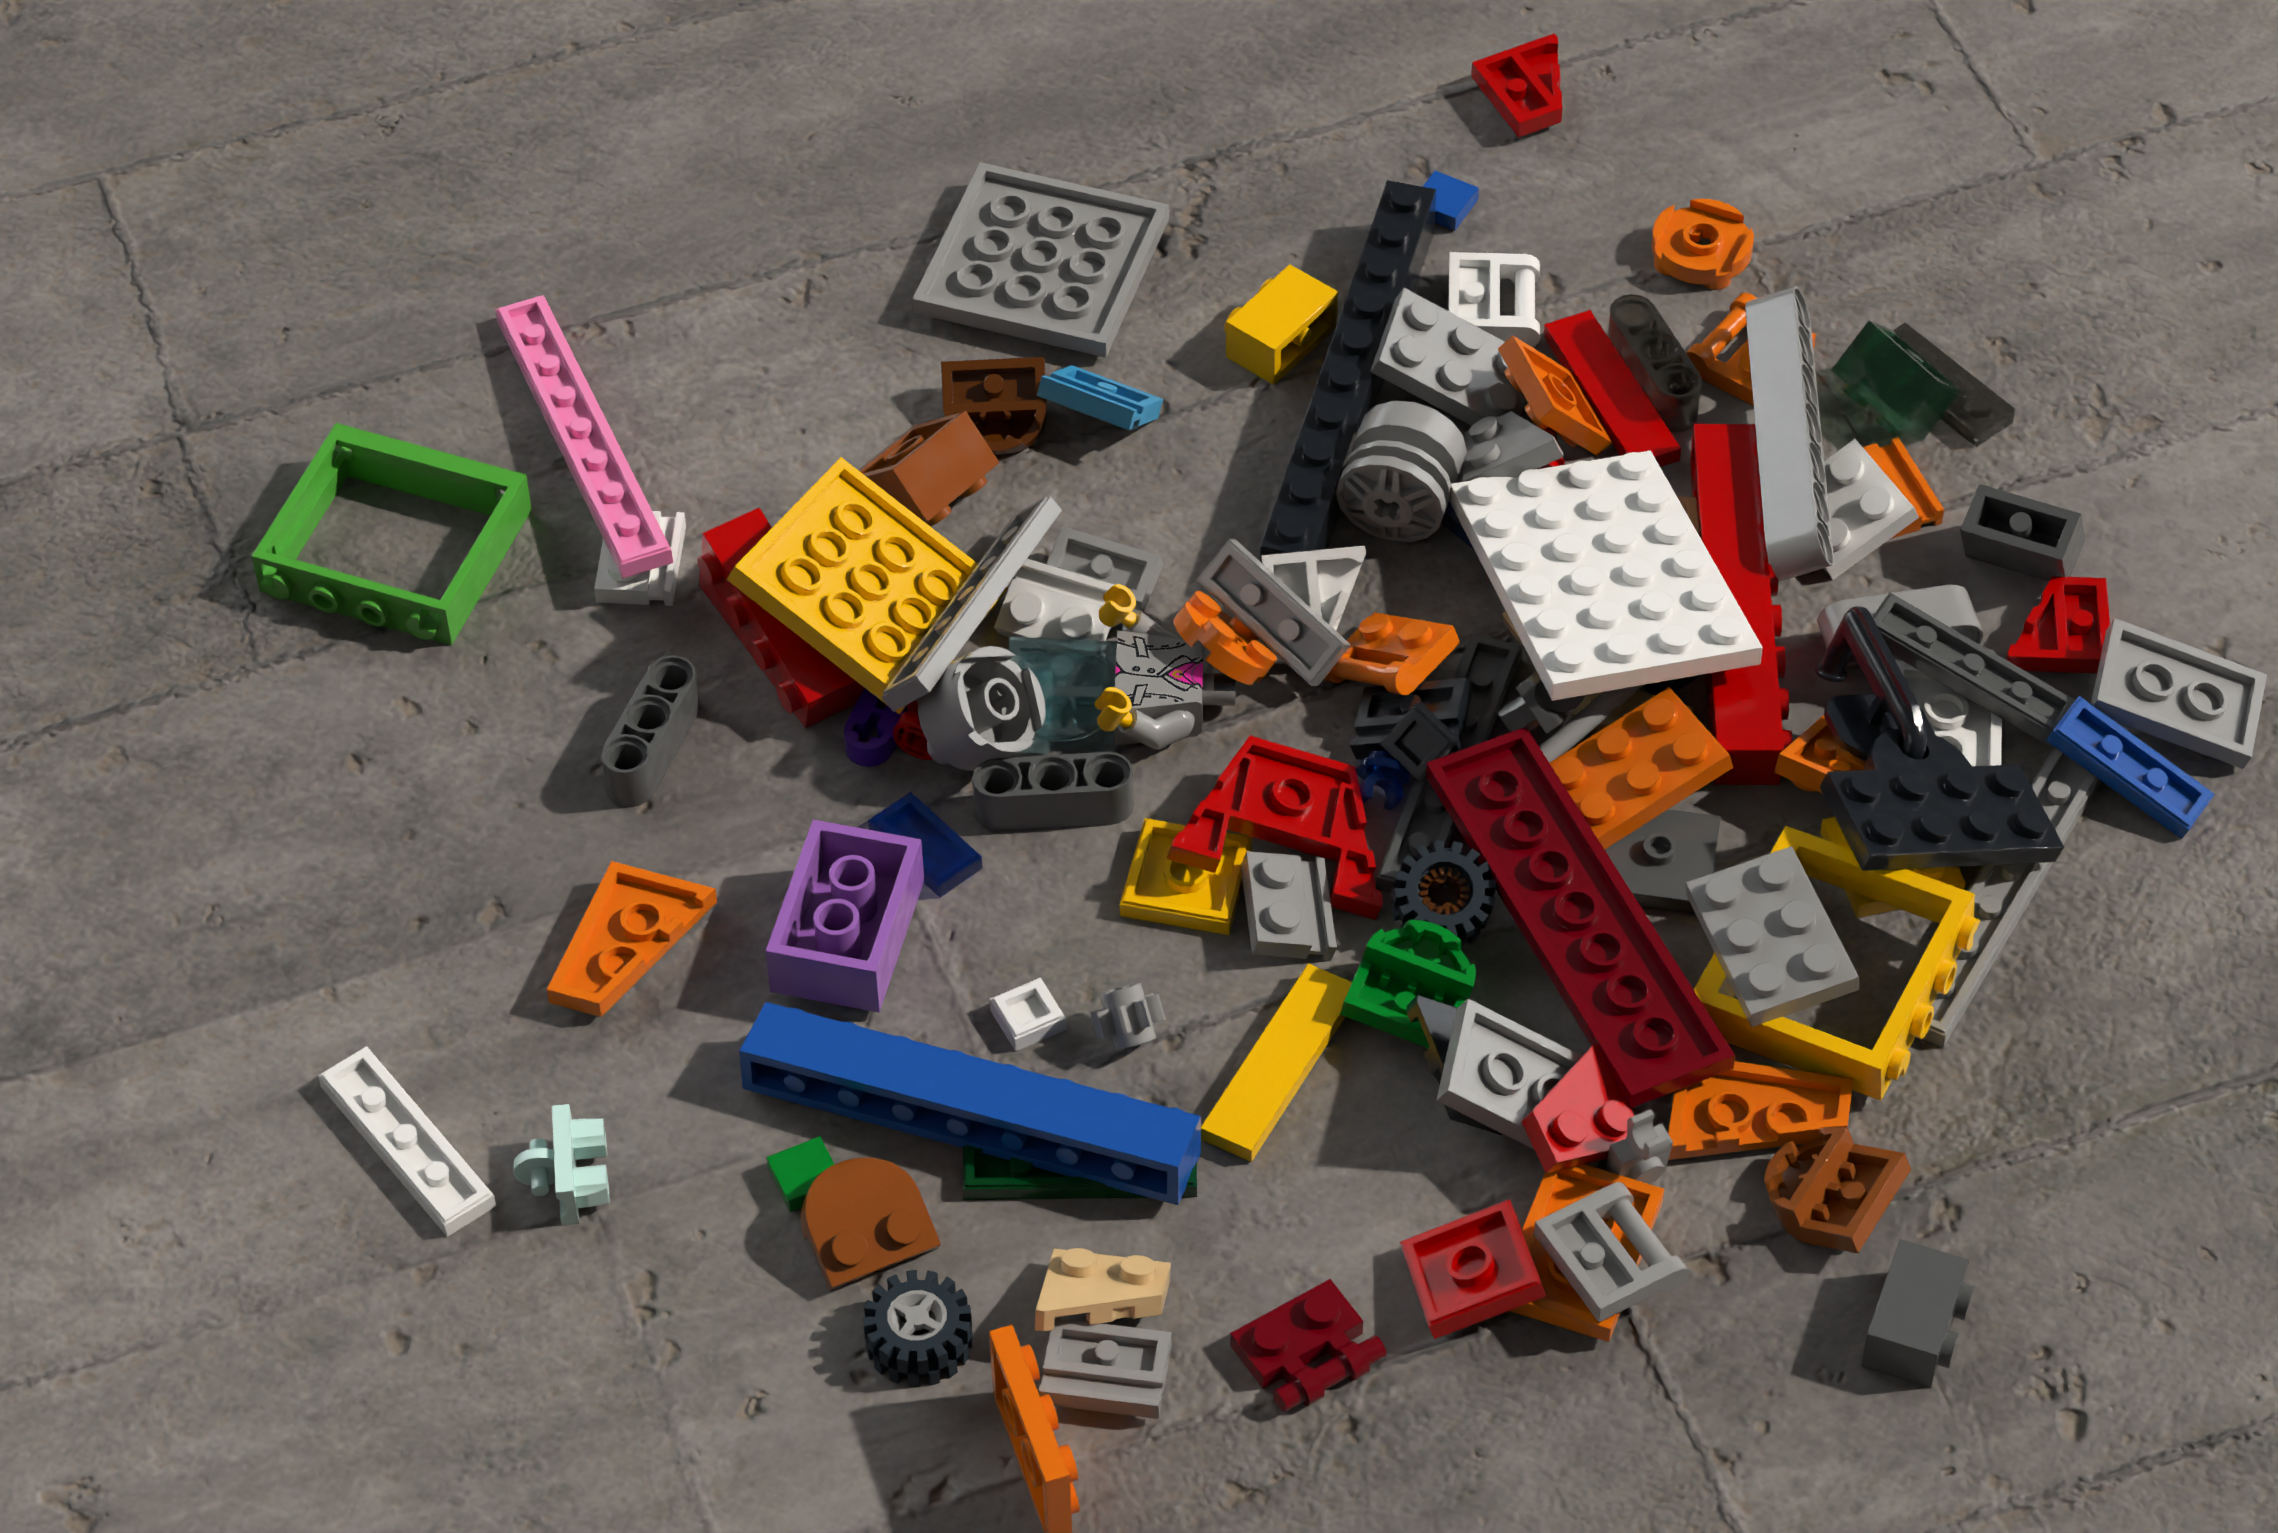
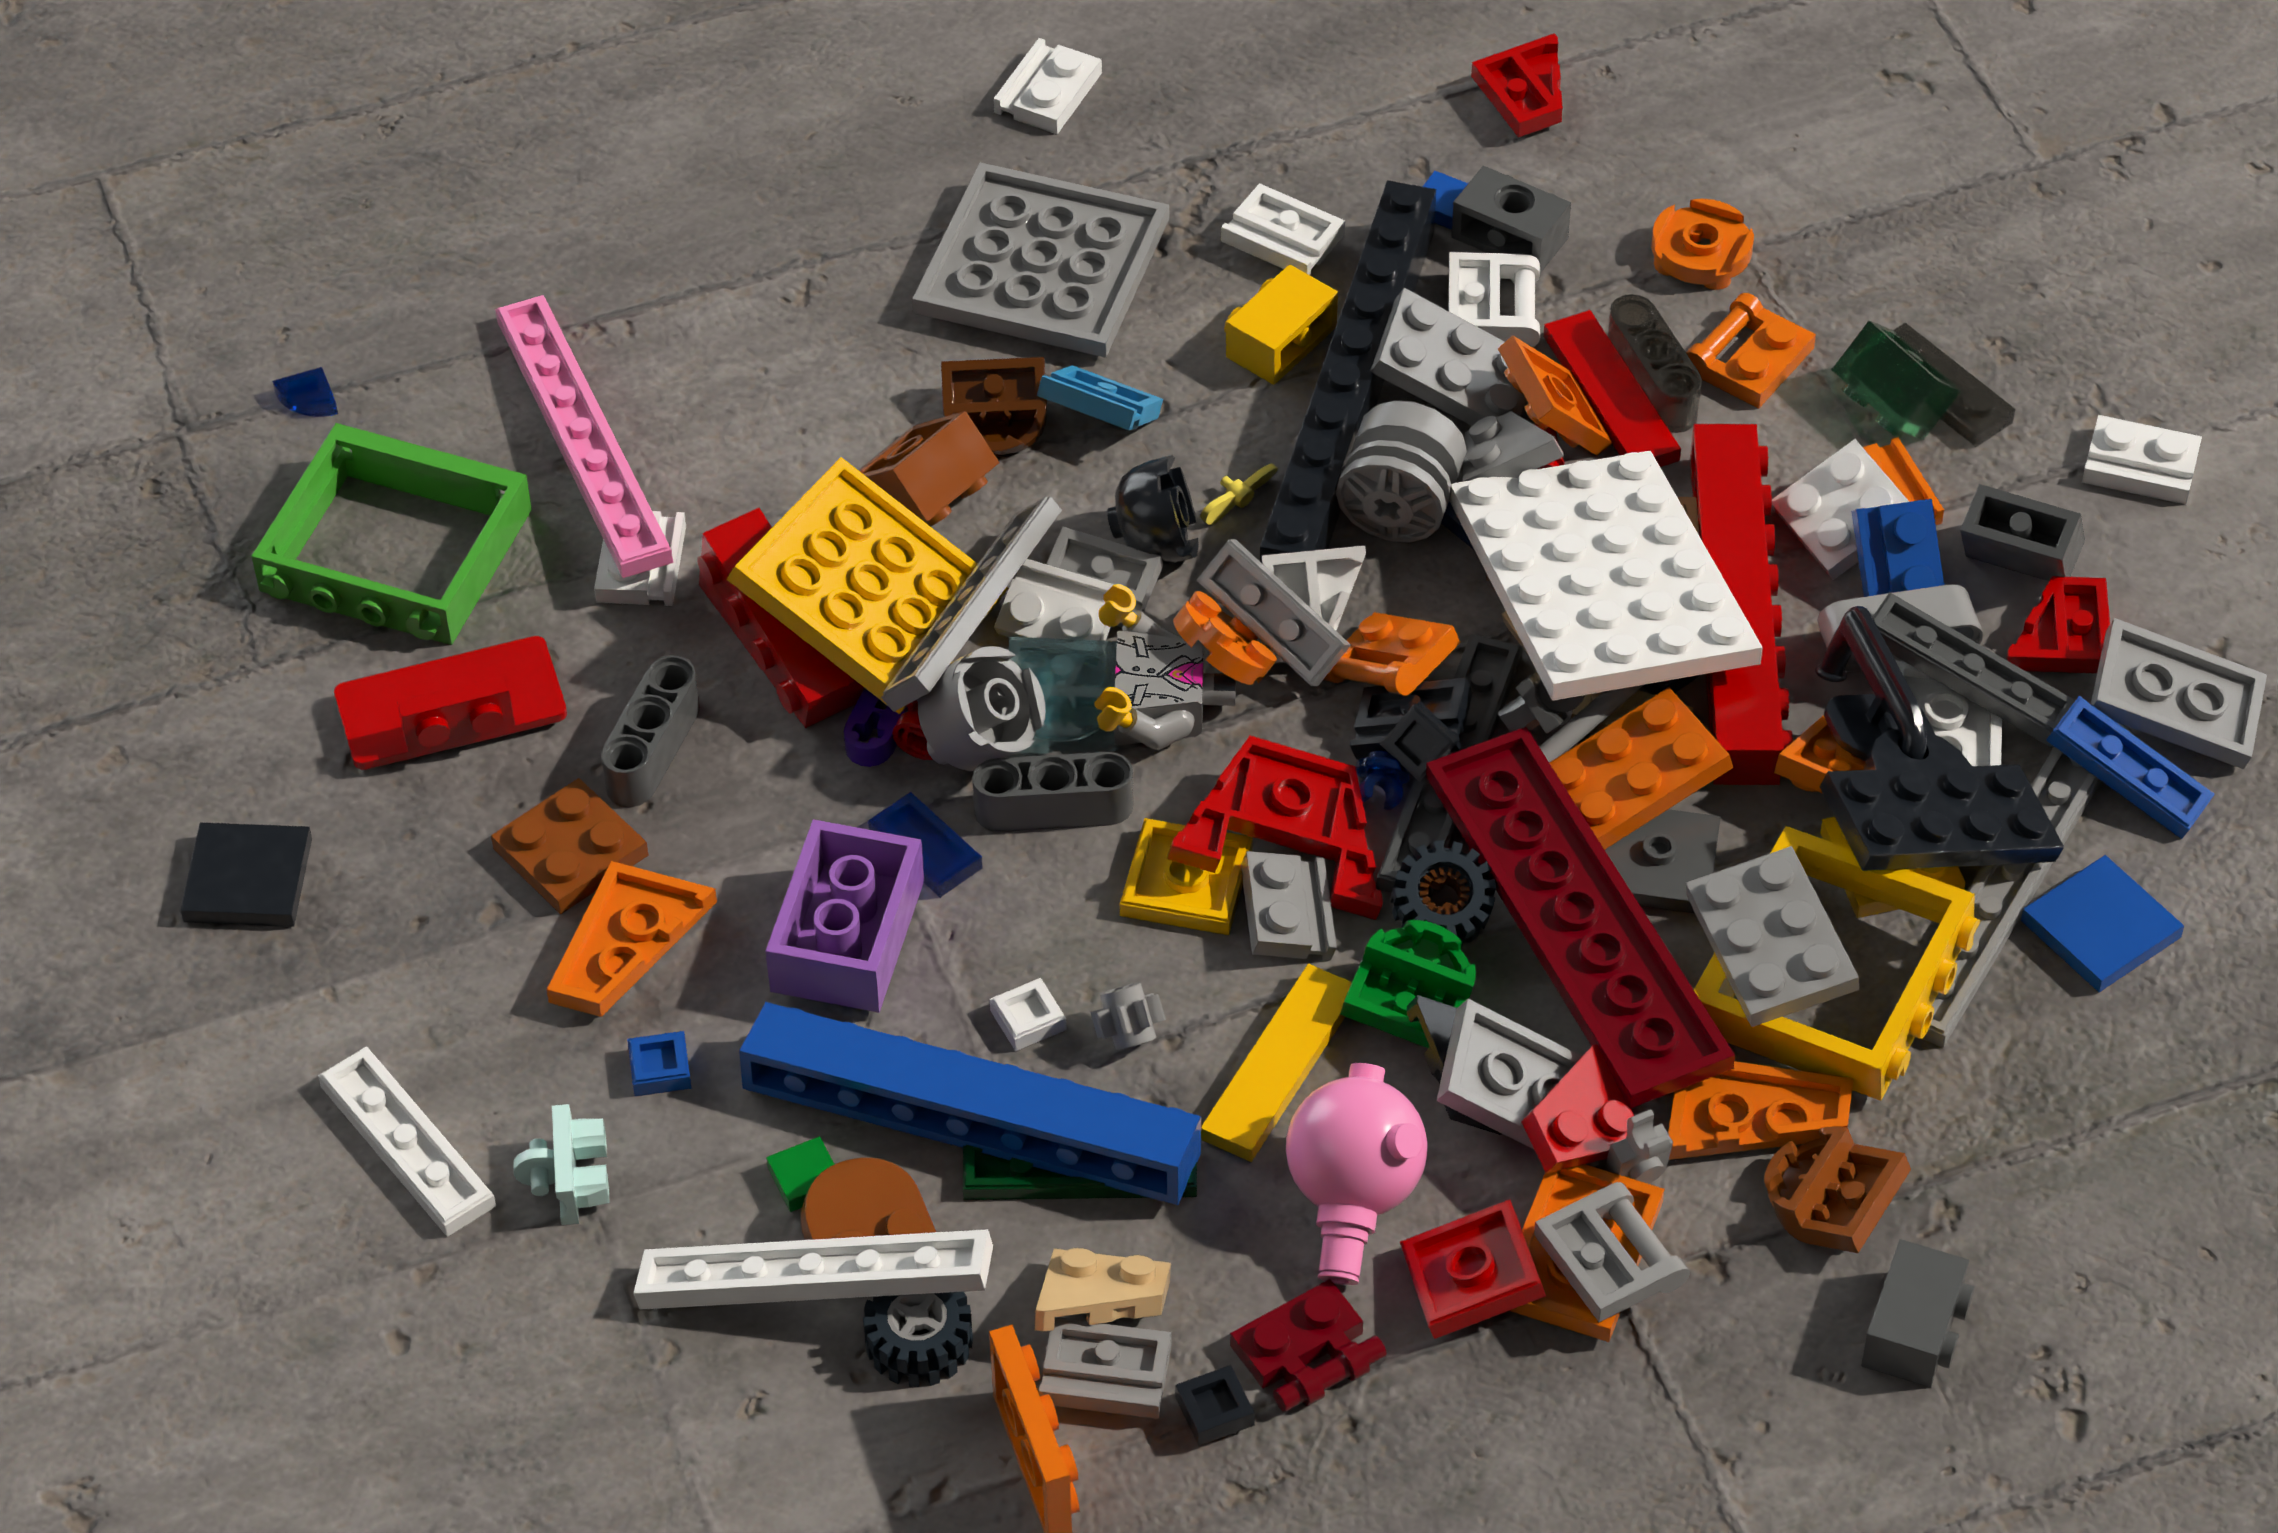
(246, 874): none -> black tile
(306, 393): none -> clear blue tile
(450, 702): none -> red bracket
(568, 844): none -> dark orange plate
(659, 1063): none -> blue tile
(814, 1269): none -> white plate
(1048, 86): none -> white plate
(1155, 511): none -> black cylinder
(1214, 1405): none -> black plate
(1237, 493): none -> light yellow piece
(1282, 230): none -> white plate
(1354, 1155): none -> bright pink piece
(1510, 217): none -> dark grey brick
(1788, 434): light grey beam -> none
(1897, 547): none -> blue plate
(2102, 923): none -> blue tile
(2141, 459): none -> white plate

